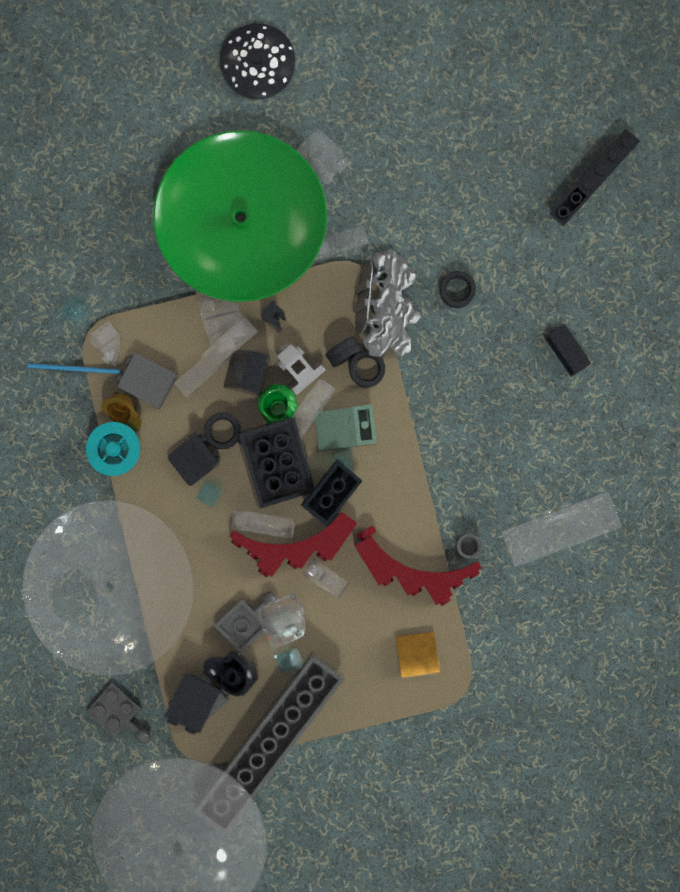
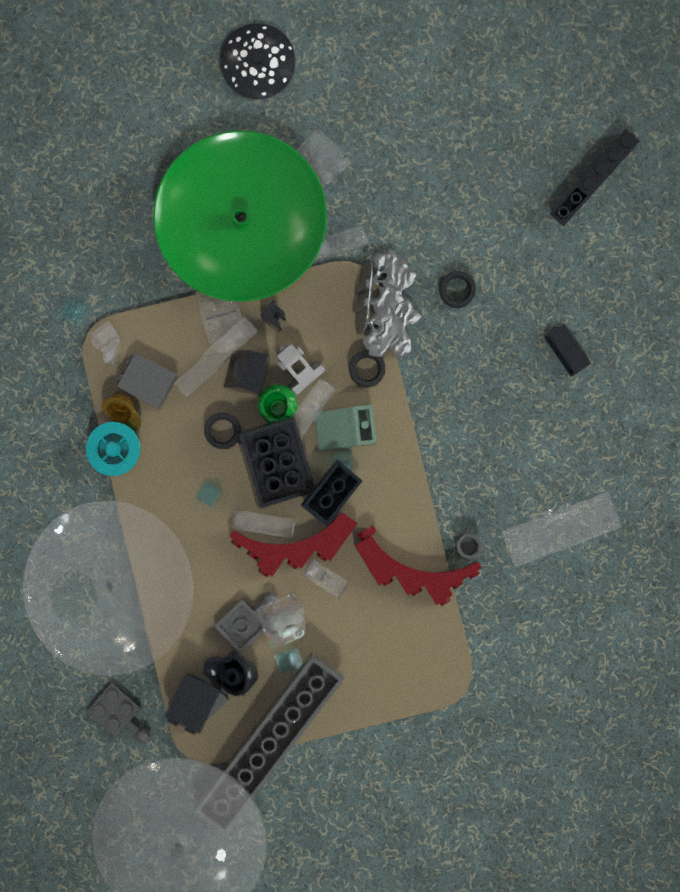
(74, 368): dark azure axle -> none
(194, 459): black bracket -> none
(343, 351): black tyre -> none
(417, 654): pearl gold slope -> none

